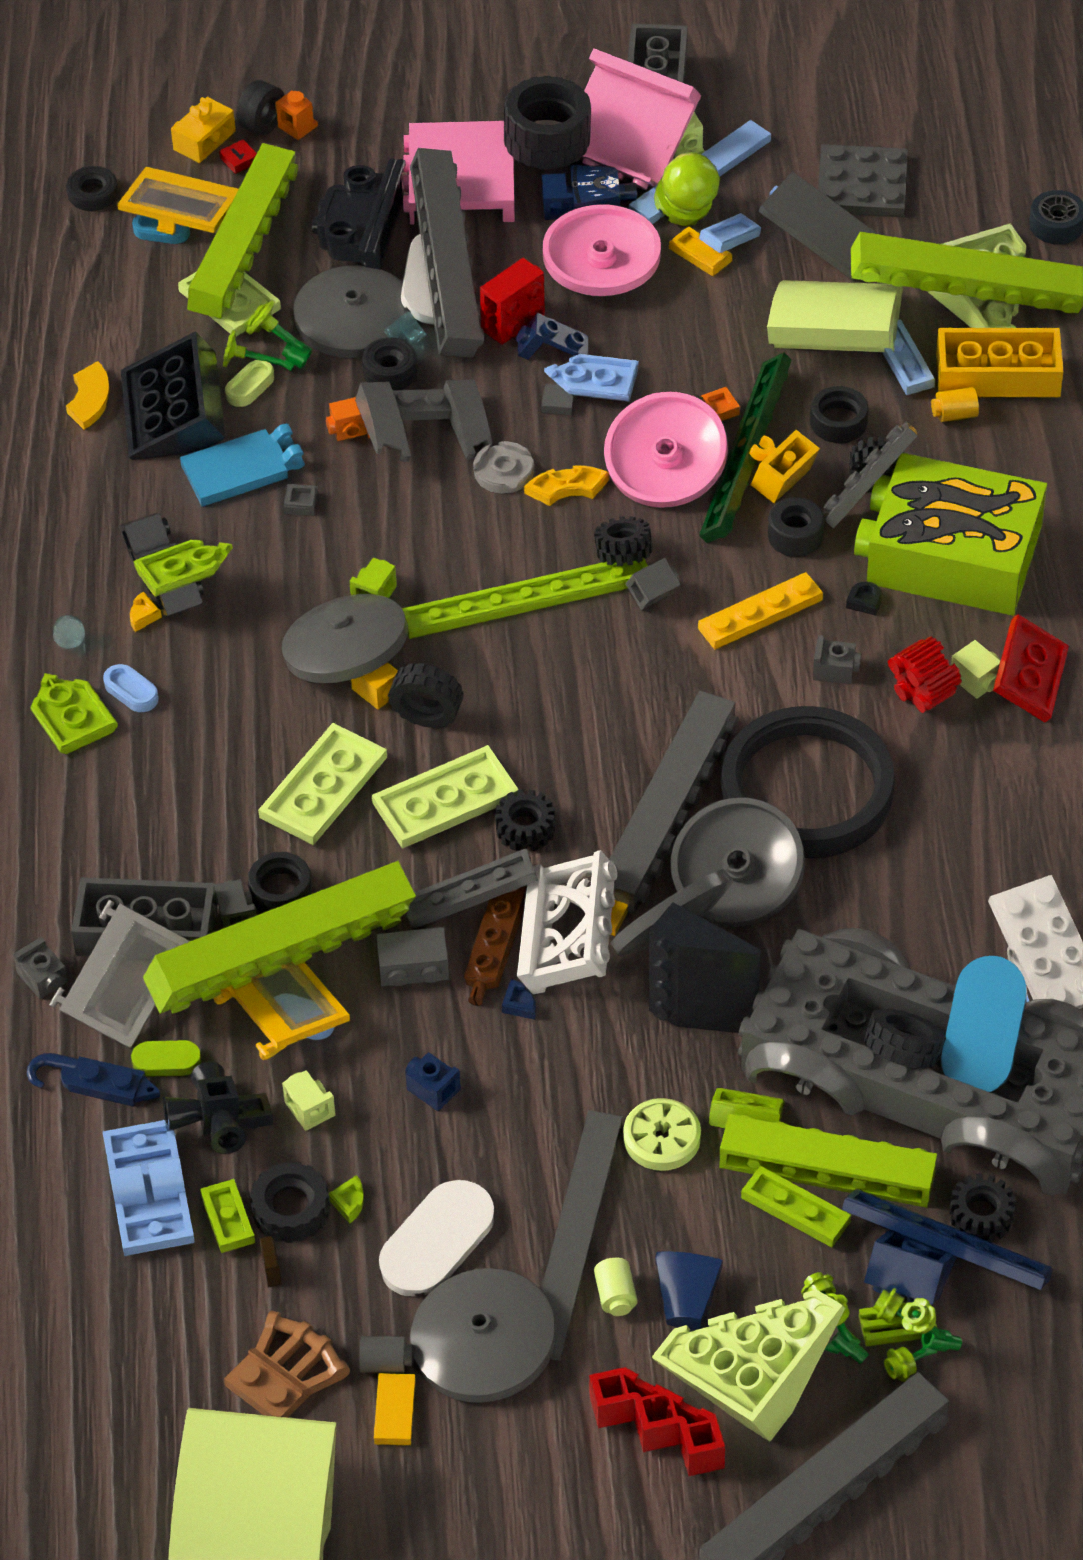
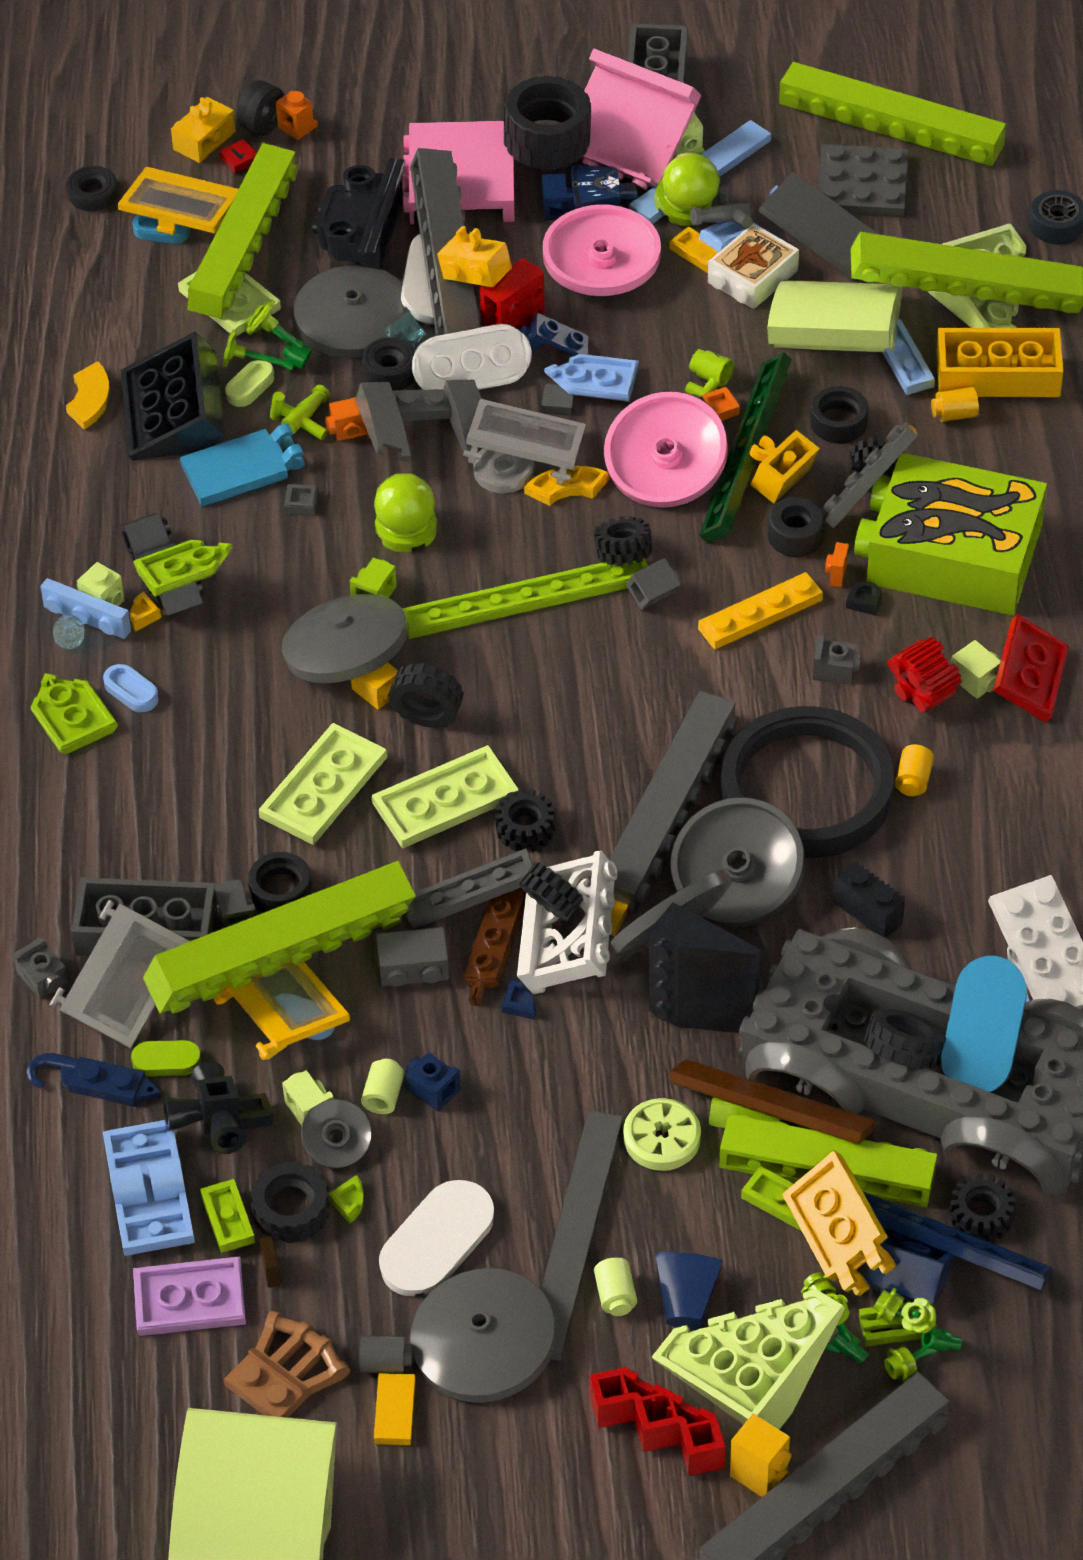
(89, 609): none -> light blue plate
(102, 584): none -> yellowish green brick
(189, 1296): none -> lavender tile
(300, 416): none -> lime piece
(340, 1117): none -> dark grey dish
(383, 1086): none -> yellowish green brick
(405, 512): none -> lime tile
(474, 259): none -> yellow brick
(487, 354): none -> white tile
(525, 436): none -> piece
(551, 891): none -> black tyre
(712, 368): none -> lime piece
(724, 212): none -> dark grey piece
(753, 266): none -> brick
(759, 1455): none -> yellow brick
(772, 1101): none -> reddish brown tile
(837, 564): none -> orange plate
(839, 1223): none -> yellow tile
(869, 900): none -> black brick
(892, 113): none -> lime brick
(914, 770): none -> yellow brick

